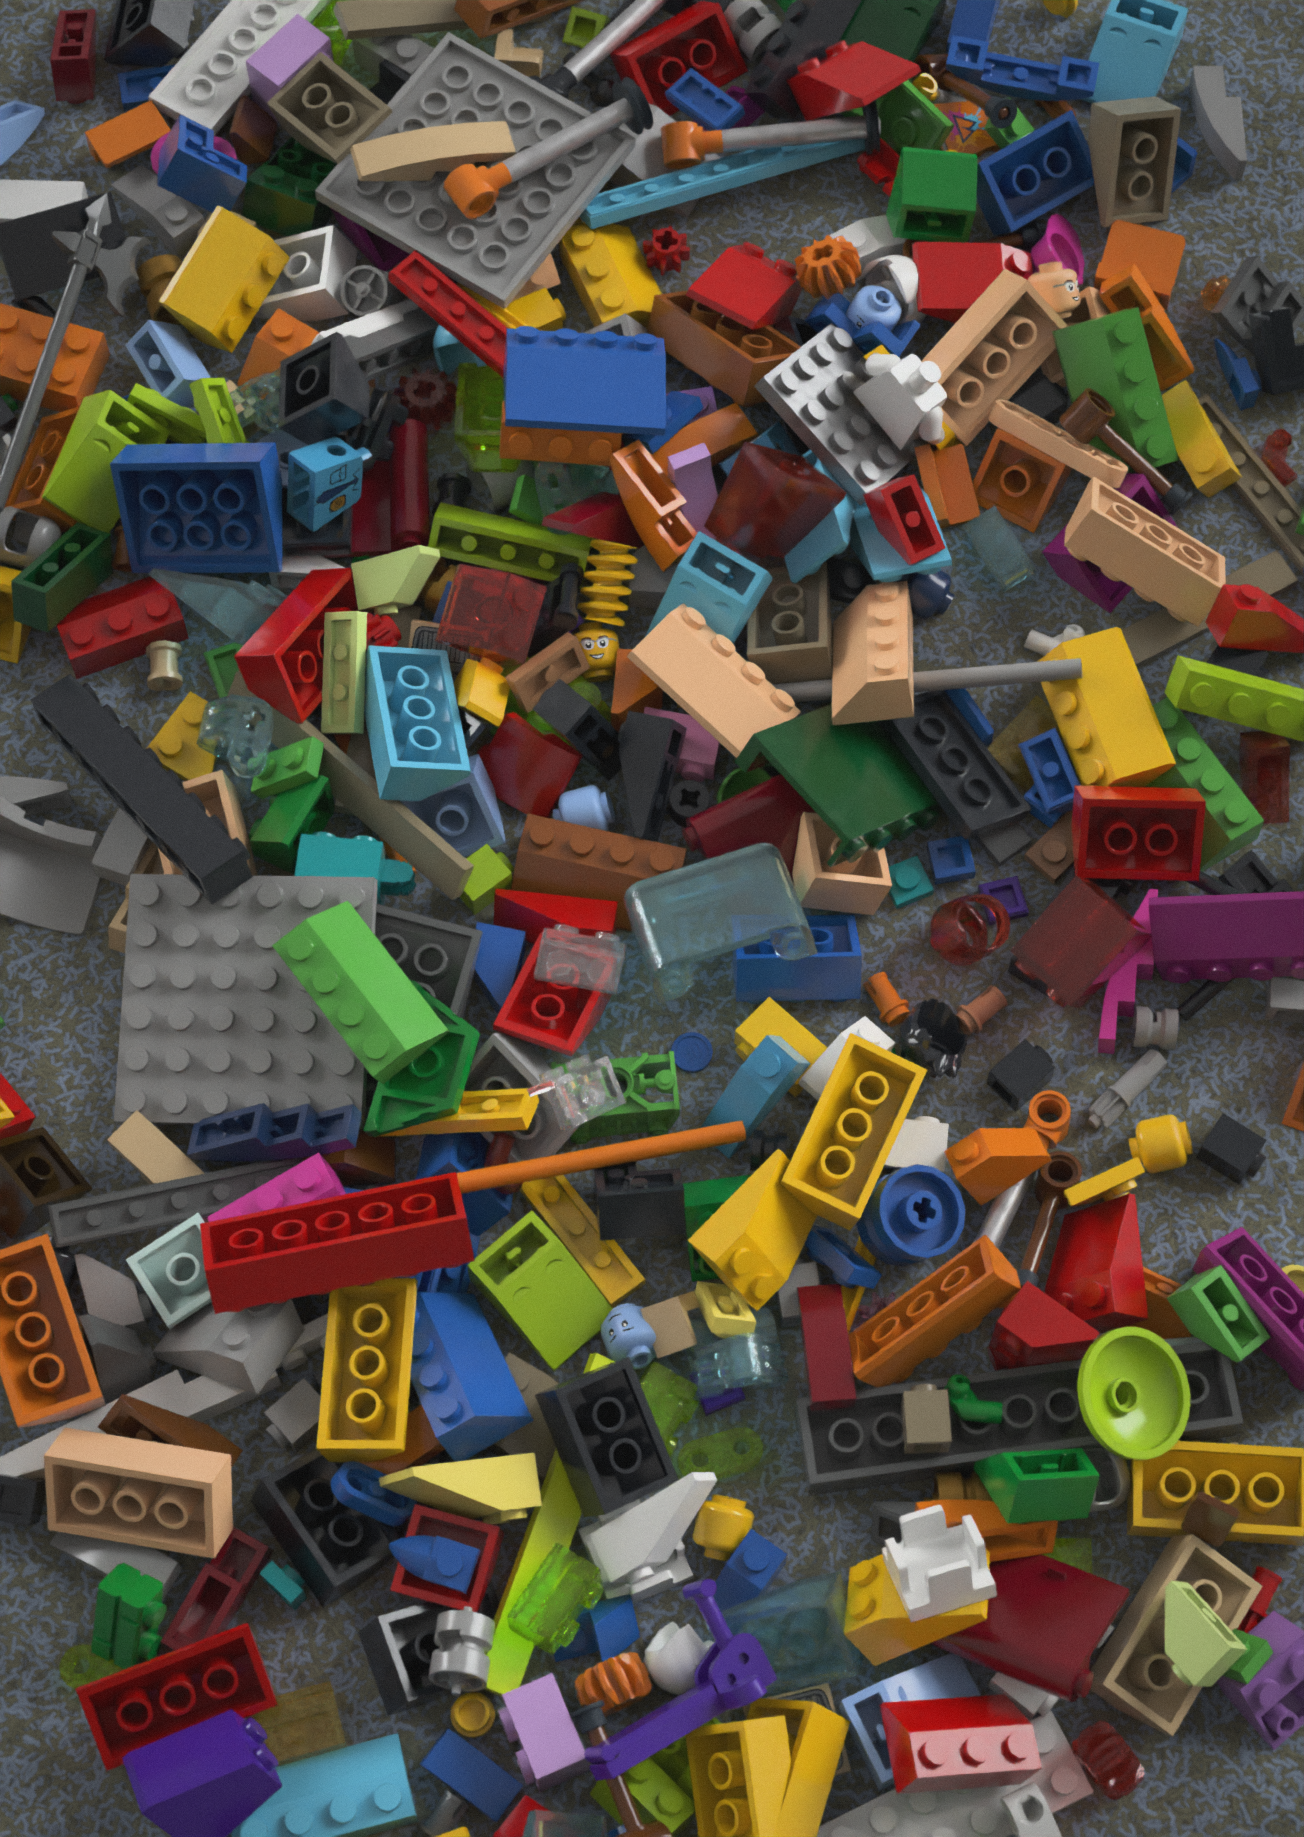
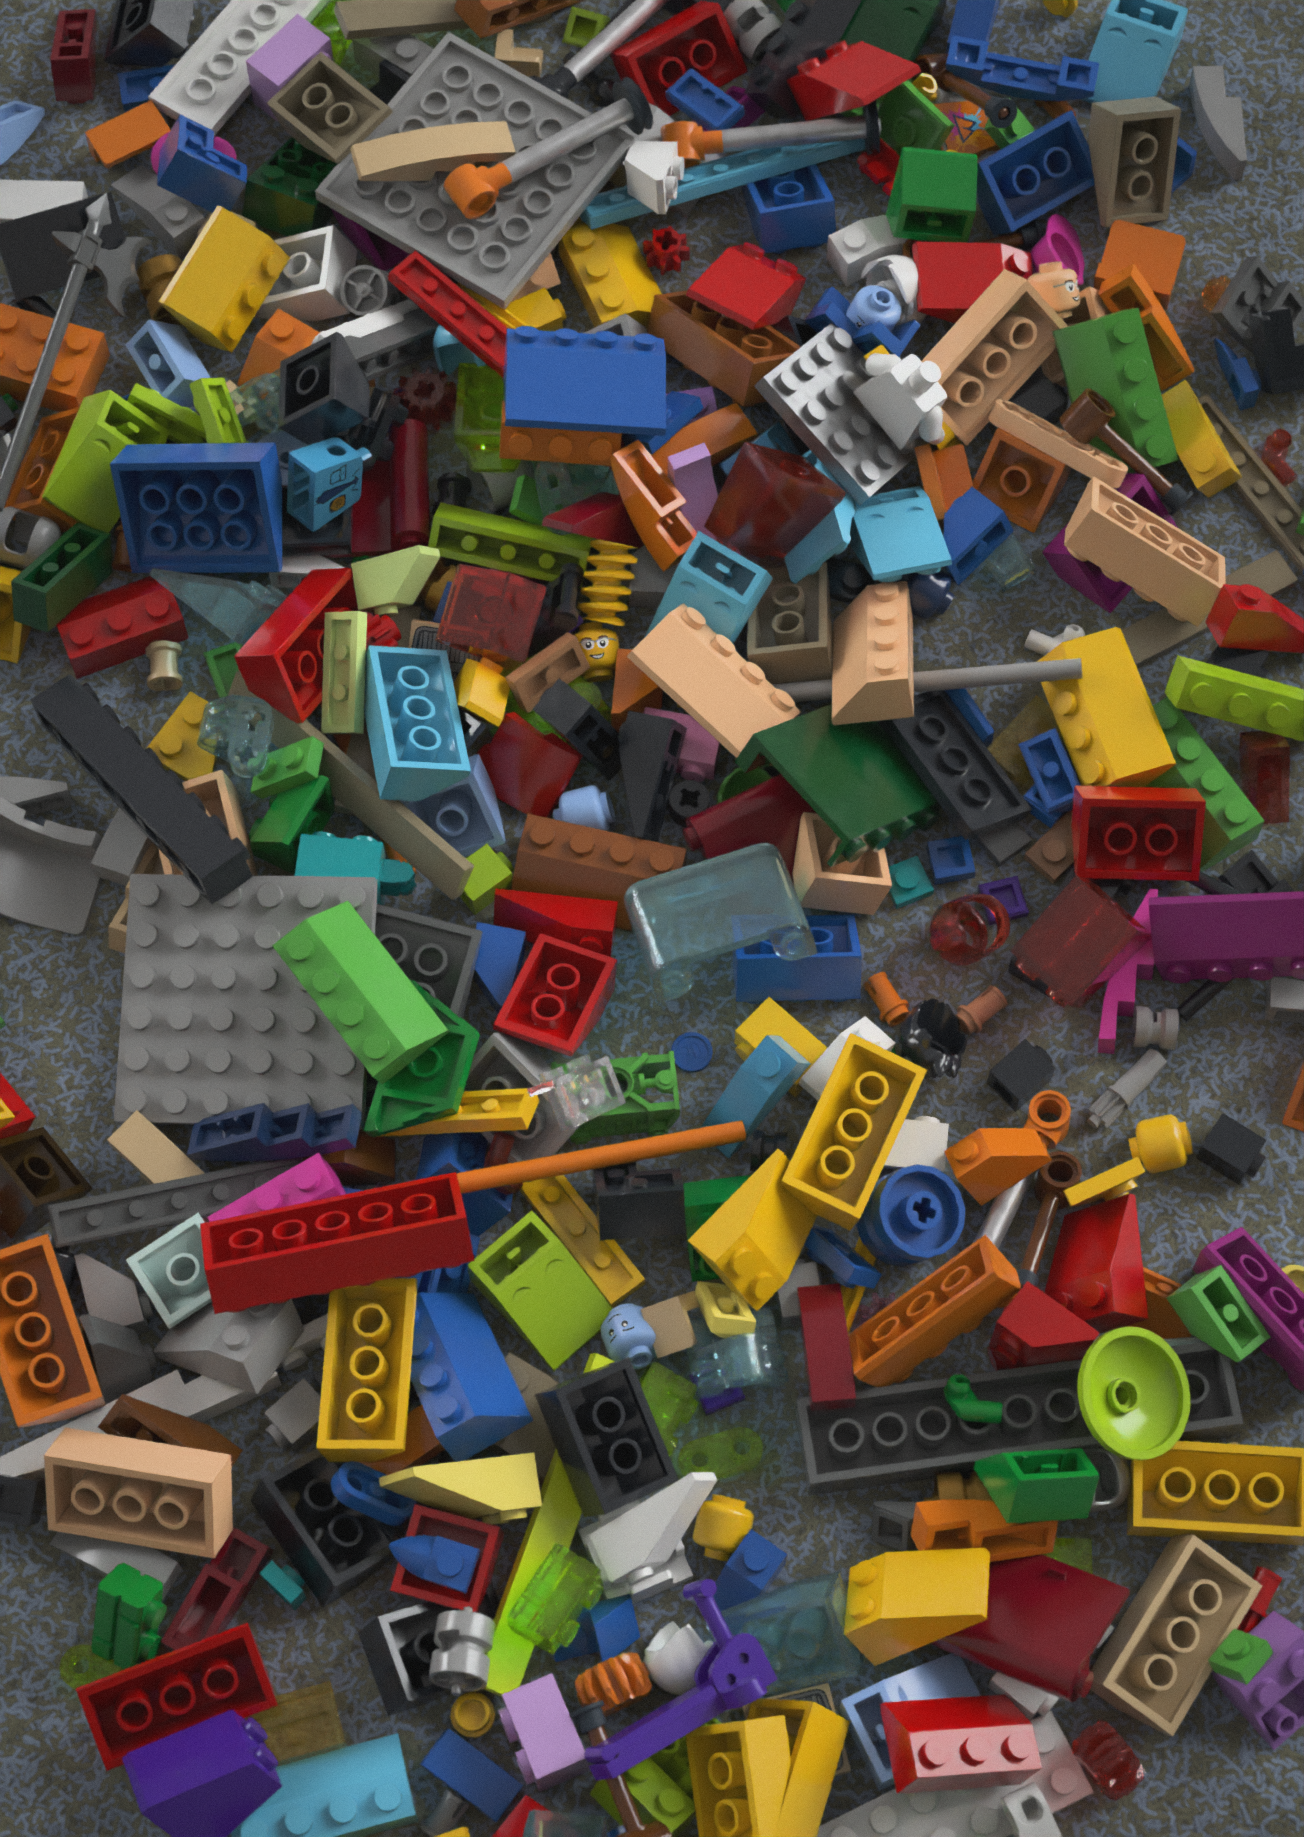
(252, 132): reddish brown slope -> none
(580, 959): clear bracket -> none
(654, 173): none -> white slope
(791, 210): none -> blue slope
(828, 267): orange gear -> none
(904, 518): red slope -> none
(926, 1419): dark tan brick -> none
(938, 1565): white panel -> none
(973, 532): none -> blue slope
(1197, 1637): yellowish green slope -> none
(1209, 1519): reddish brown slope -> none

